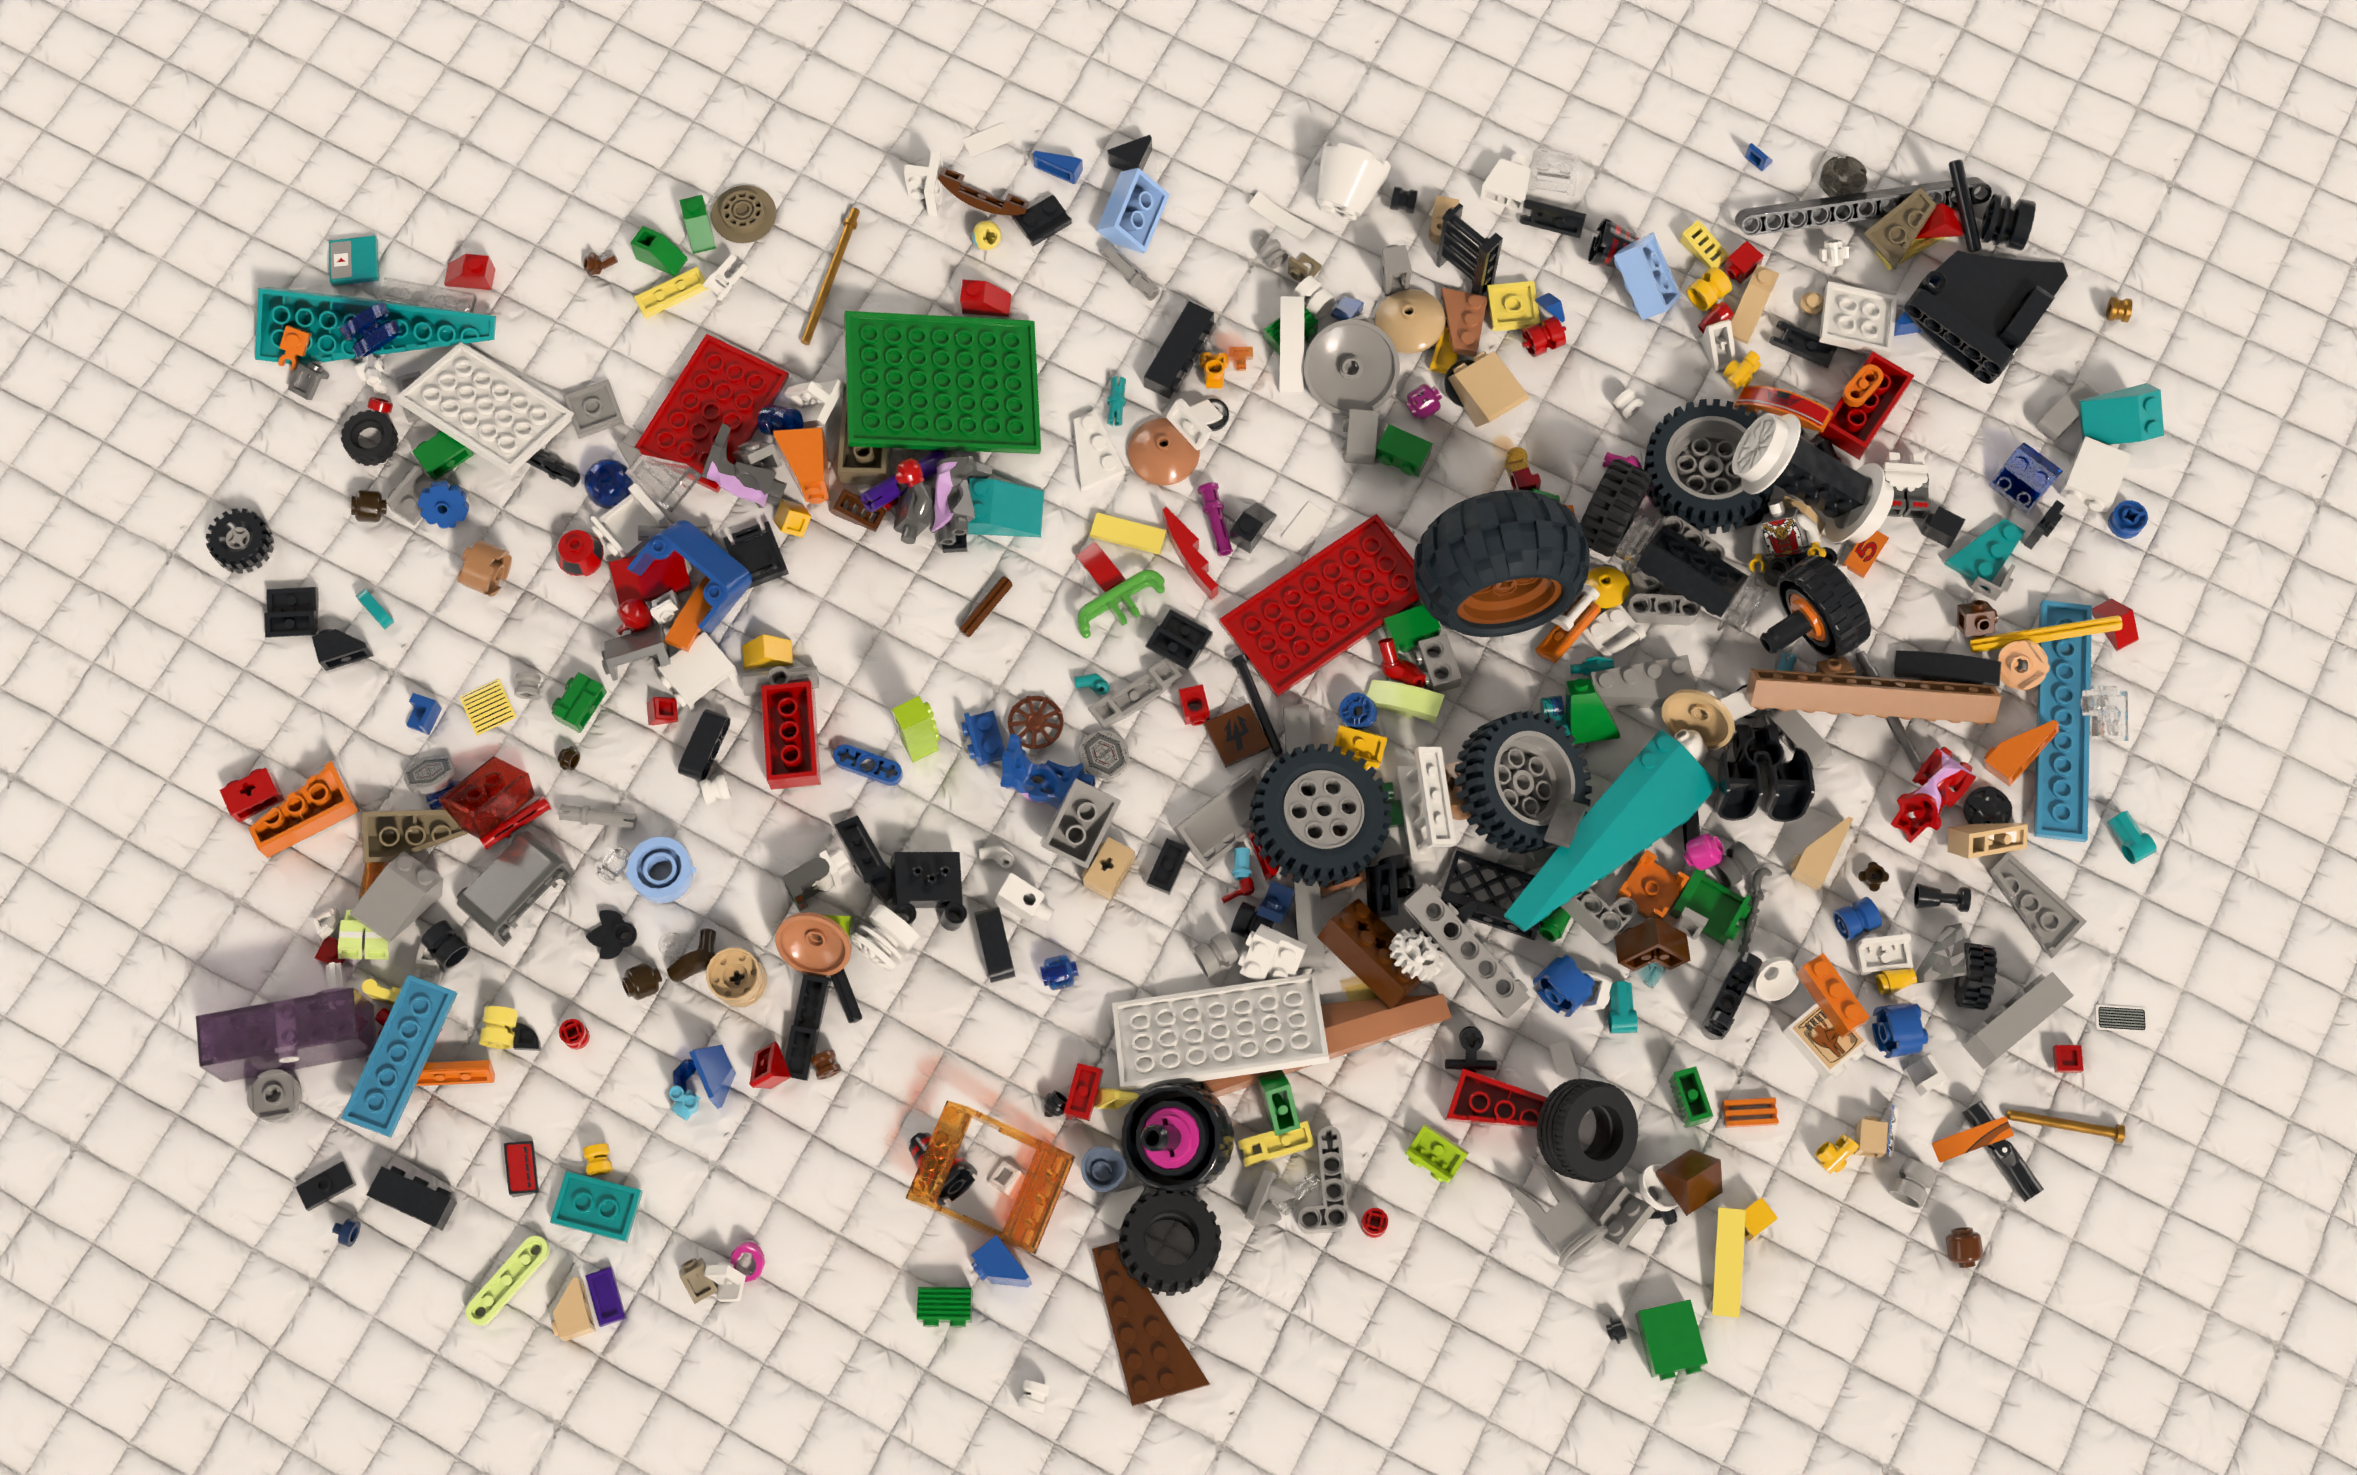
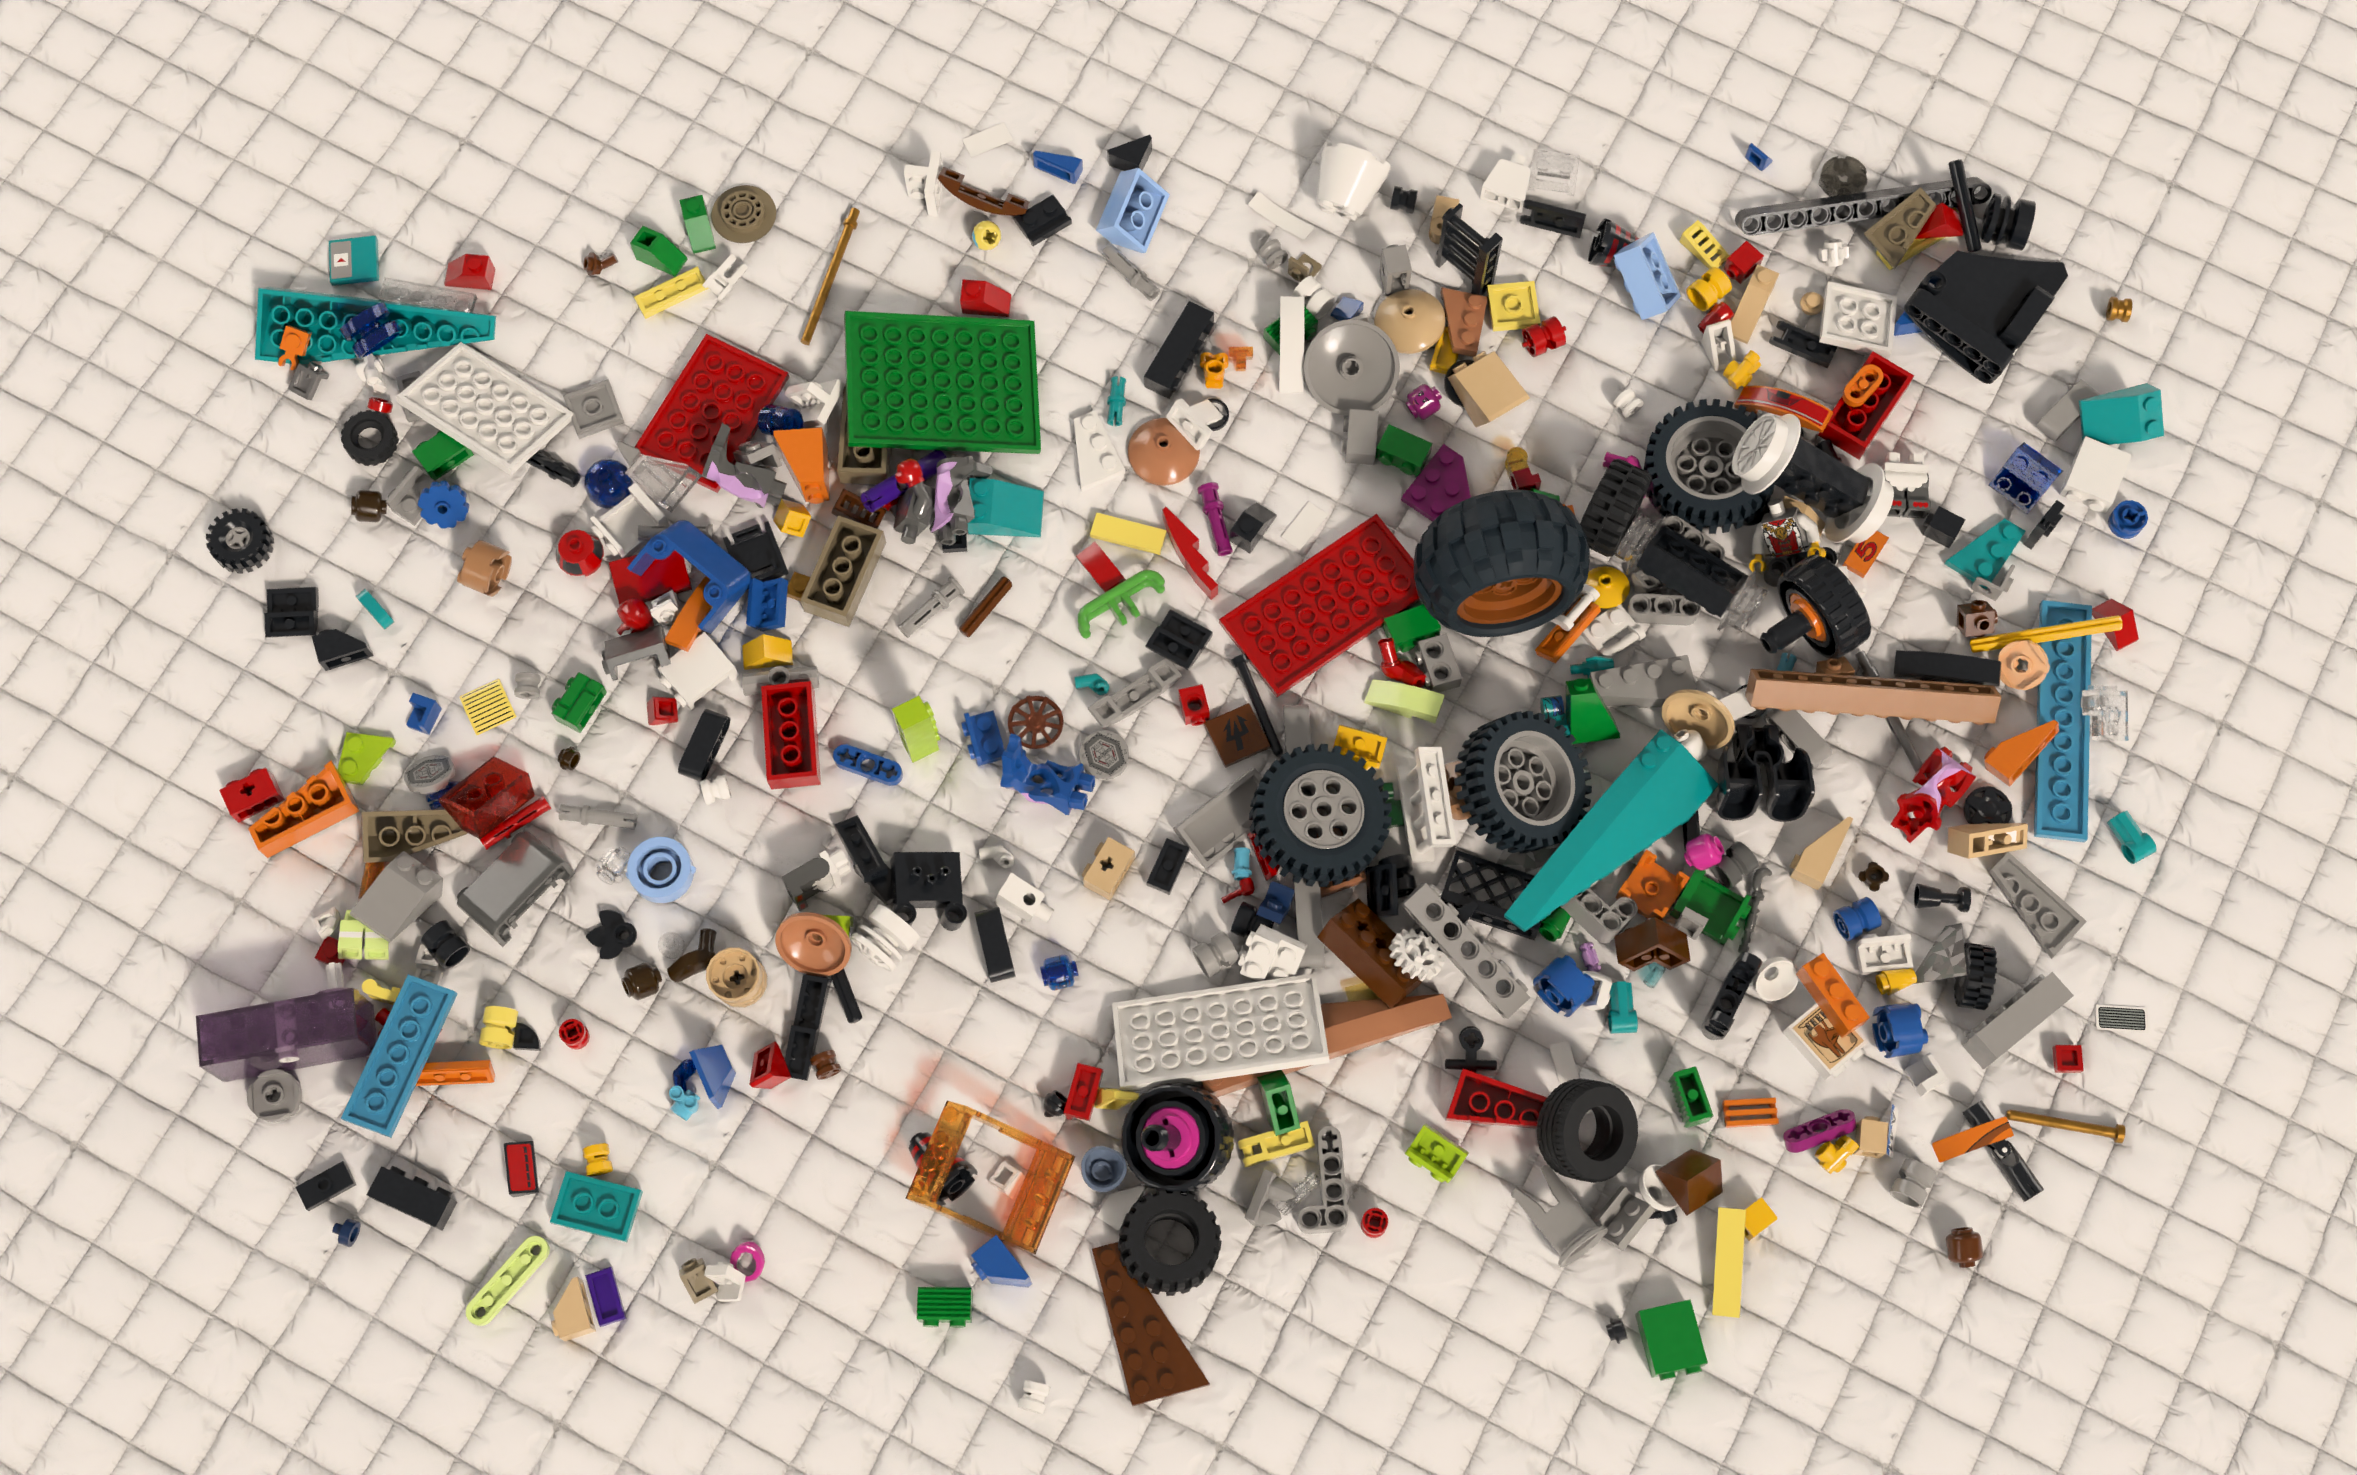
(361, 755): none -> lime wing
(767, 604): none -> blue bracket
(797, 586): none -> pearl gold plate
(843, 571): none -> dark tan brick
(940, 599): none -> light grey pin
(1080, 823): light grey slope -> none
(1348, 711): blue wheel -> none
(1439, 484): none -> magenta plate
(1551, 305): blue slope -> none
(1565, 823): flat silver slope -> none
(1589, 957): none -> lavender piece
(1804, 1135): none -> magenta beam

